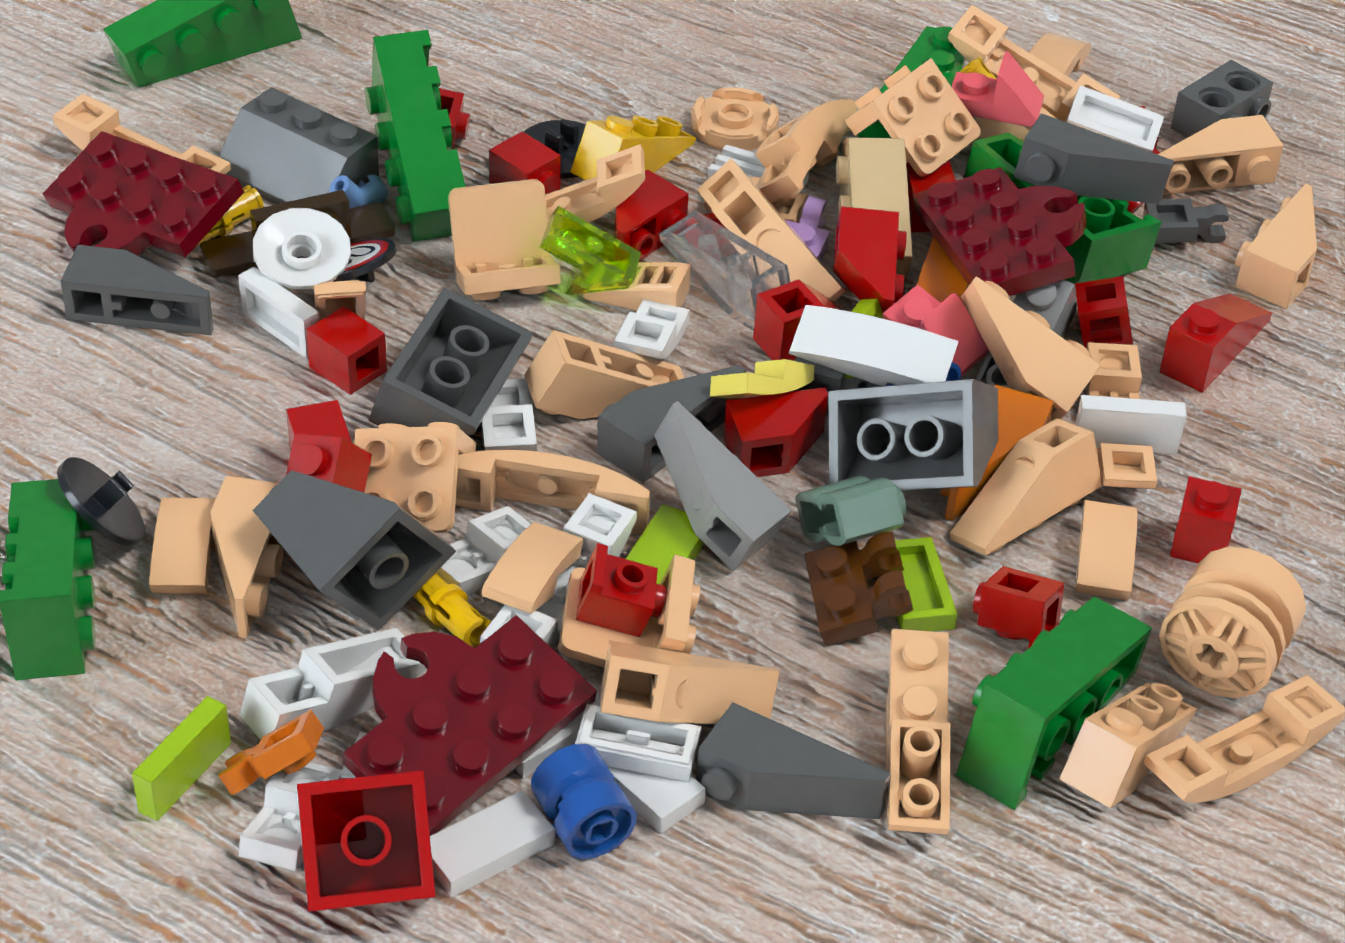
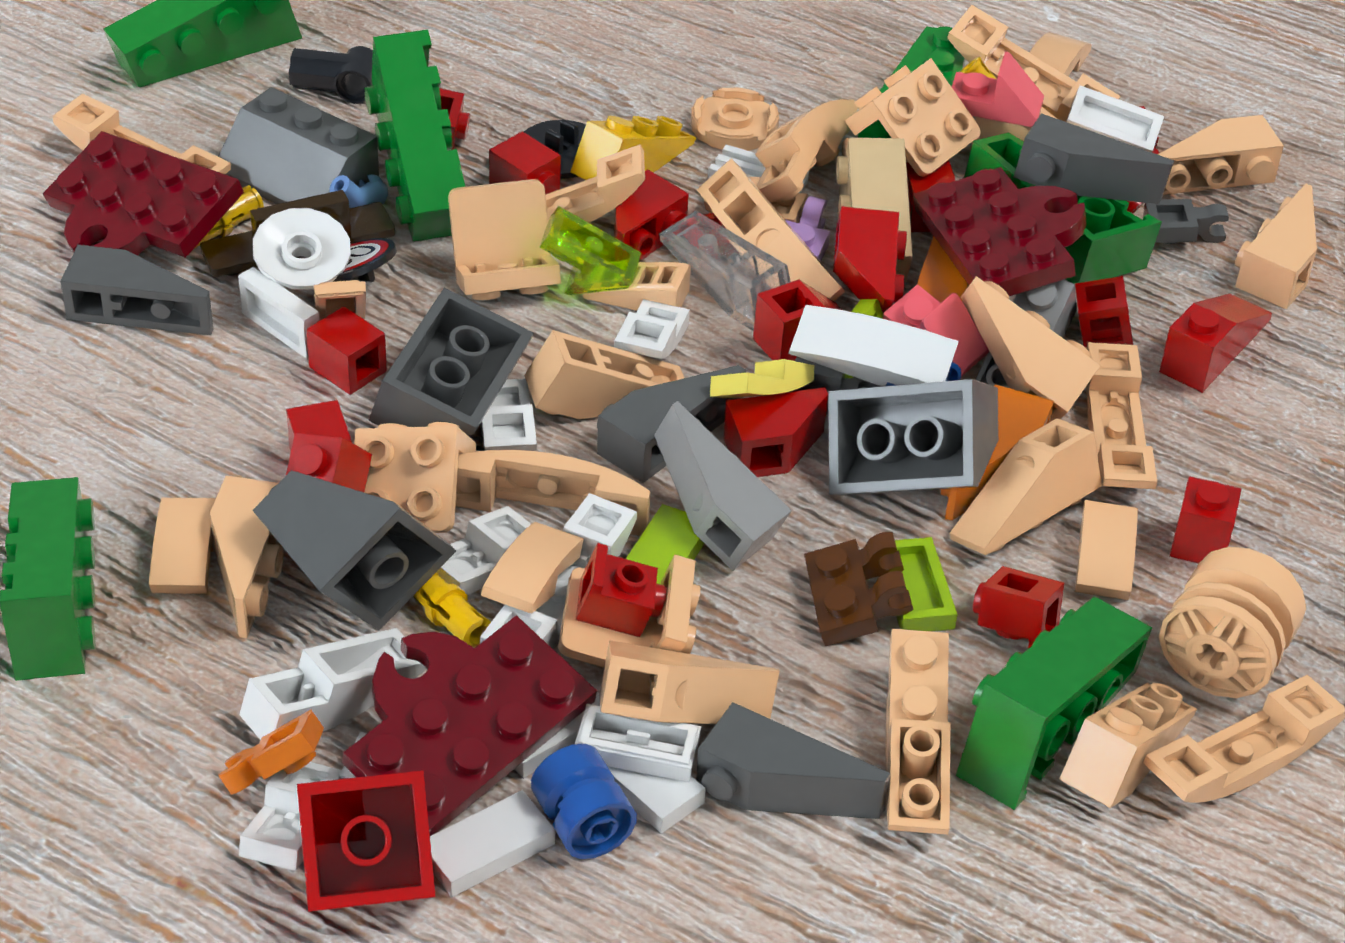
(102, 500): black piece -> none
(181, 758): lime tile -> none
(333, 72): none -> black piece
(850, 510): sand green brick -> none
(1133, 421): white tile -> none
(1219, 95): dark grey brick -> none

